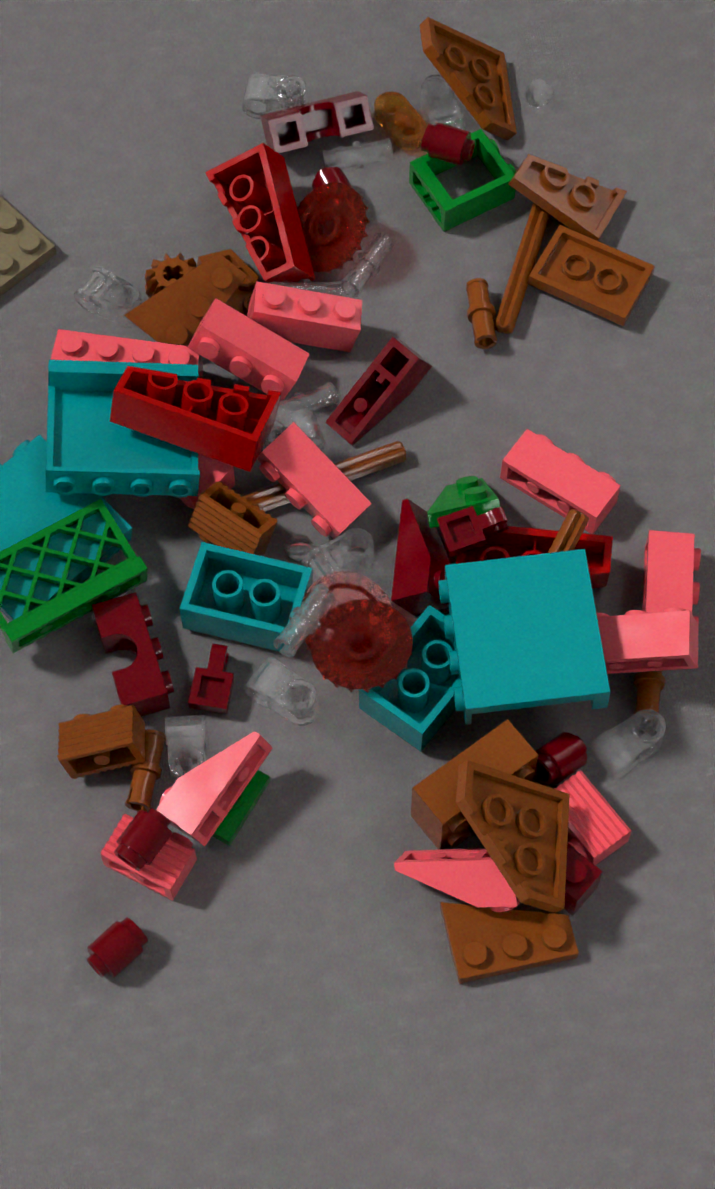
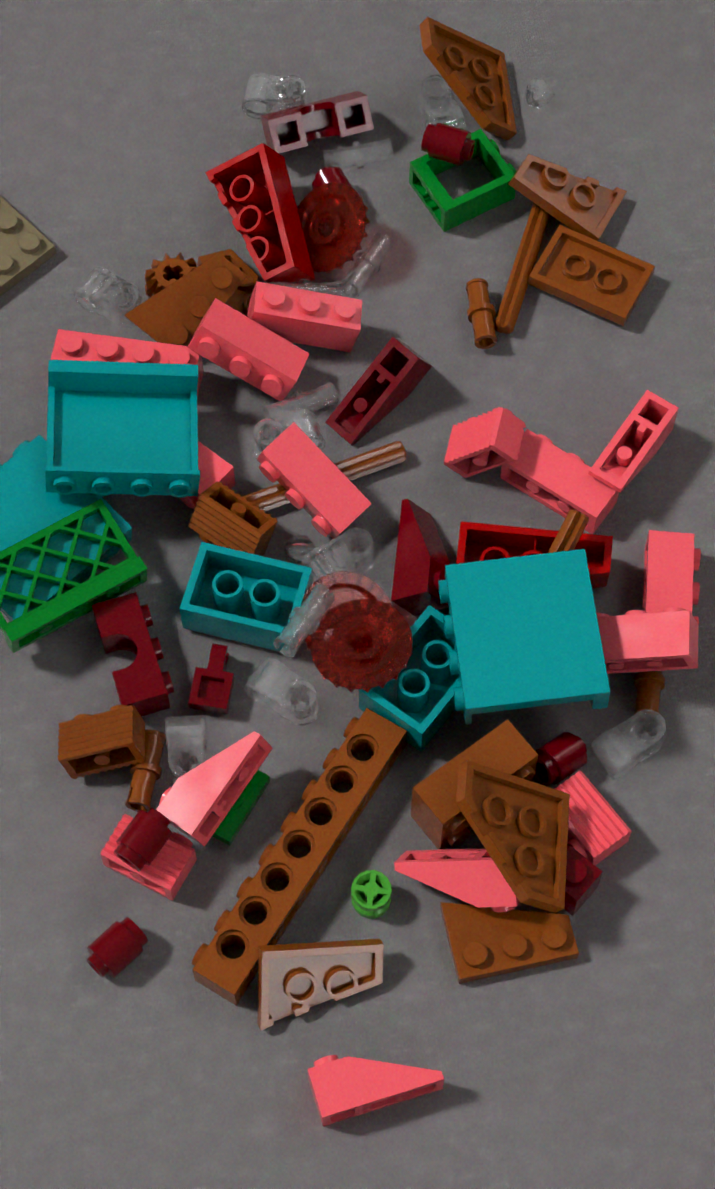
(196, 415): red wedge -> none
(233, 976): none -> dark orange brick
(312, 973): none -> wing
(361, 1085): none -> coral slope
(371, 884): none -> bright green wheel
(401, 124): clear orange plate -> none
(465, 493): green wing -> none
(466, 530): dark red plate -> none
(484, 442): none -> coral brick
(635, 441): none -> coral slope

